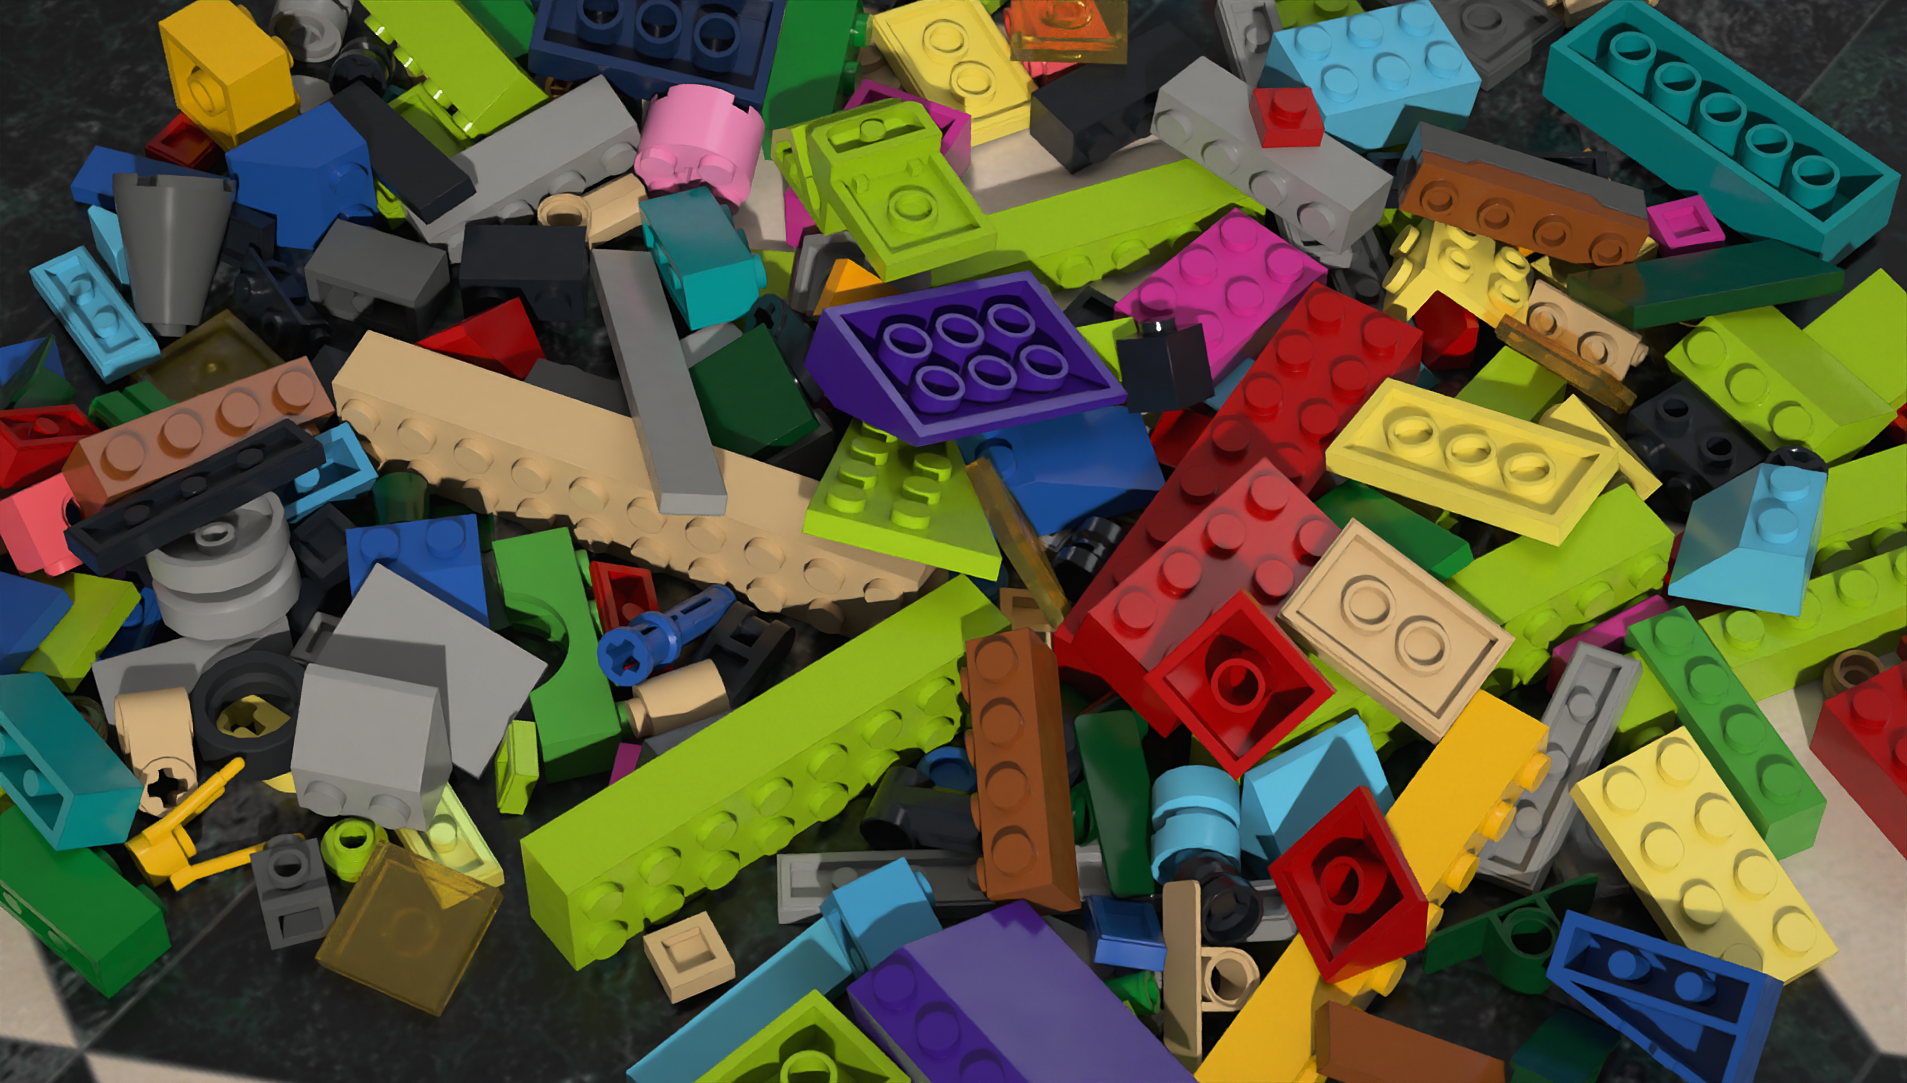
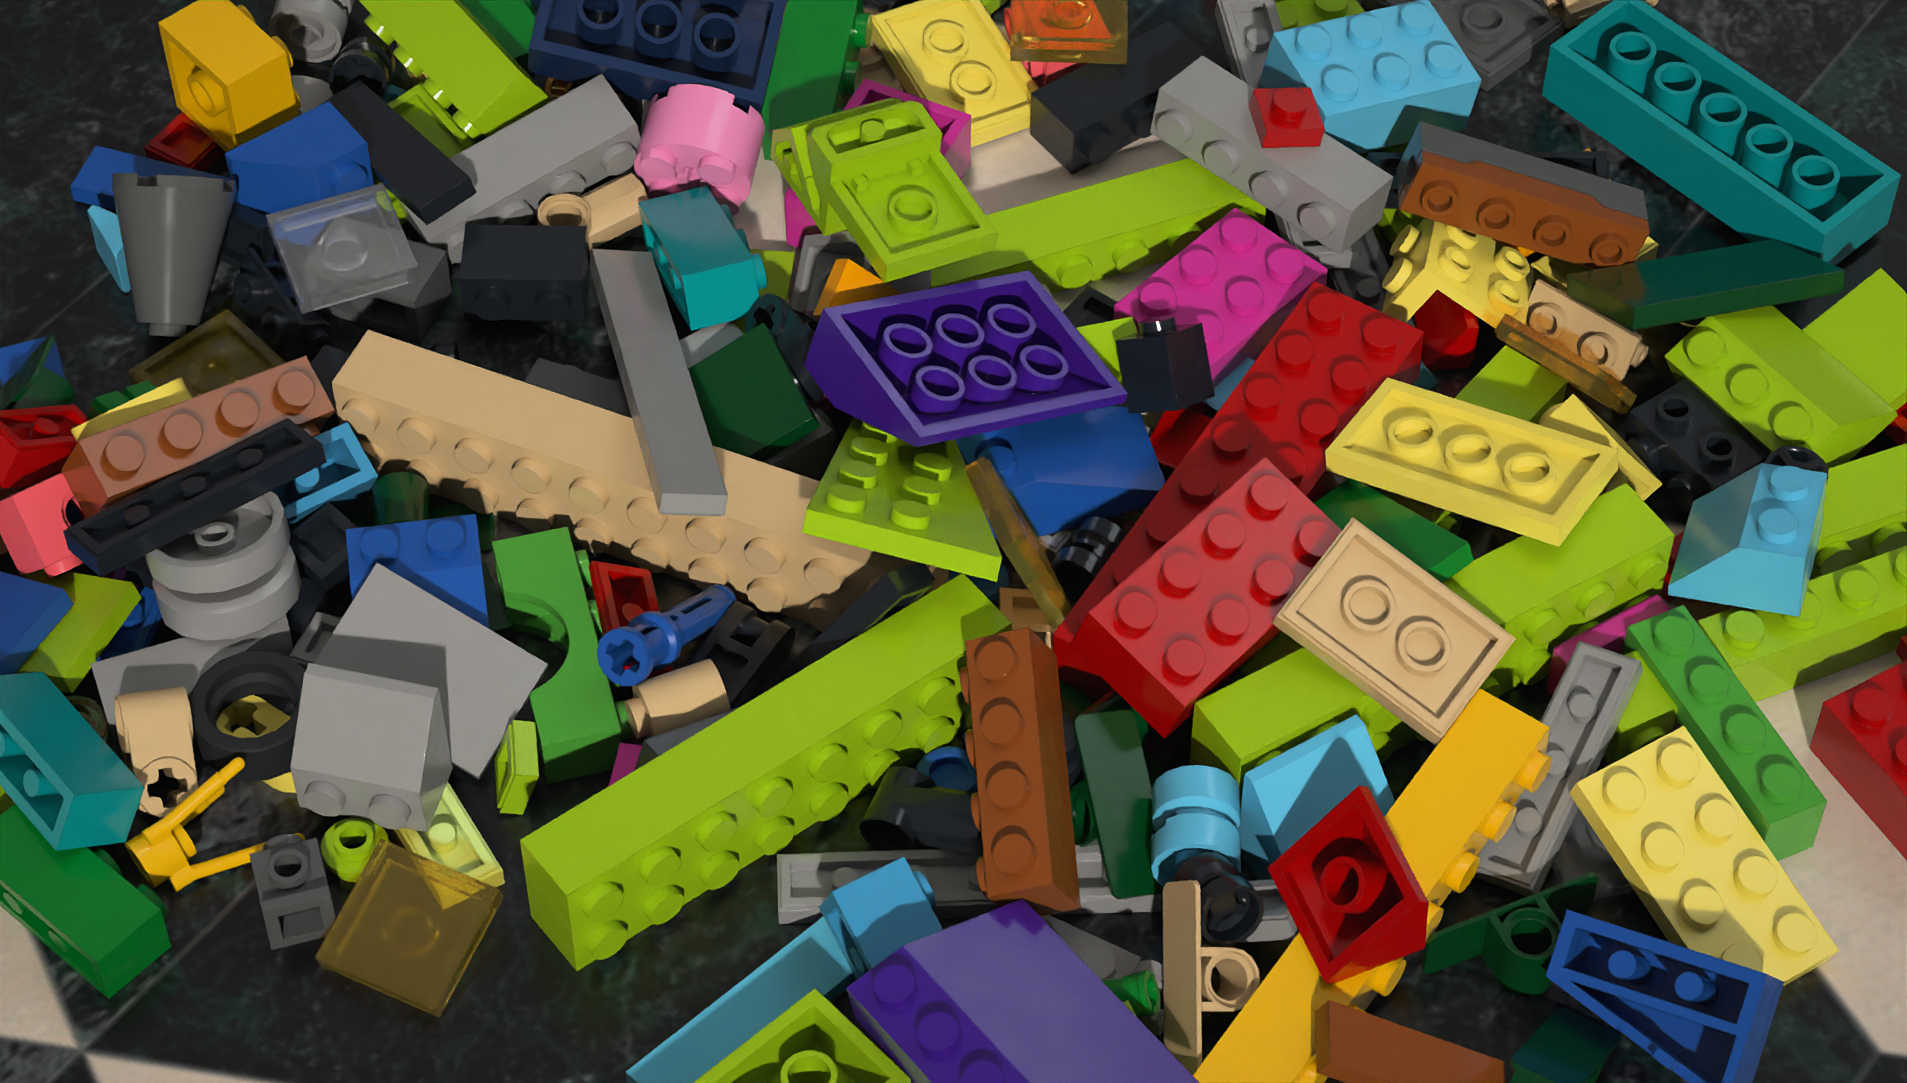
(95, 314): medium azure tile -> none
(150, 402): none -> light yellow beam
(342, 248): none -> clear tile
(493, 339): red slope -> none
(689, 957): tan plate -> none
(882, 600): none -> black tile
(1124, 933): blue tile -> none
(1240, 683): red slope -> none
(1684, 227): dark pink plate -> none
(1849, 669): medium nougat plate -> none

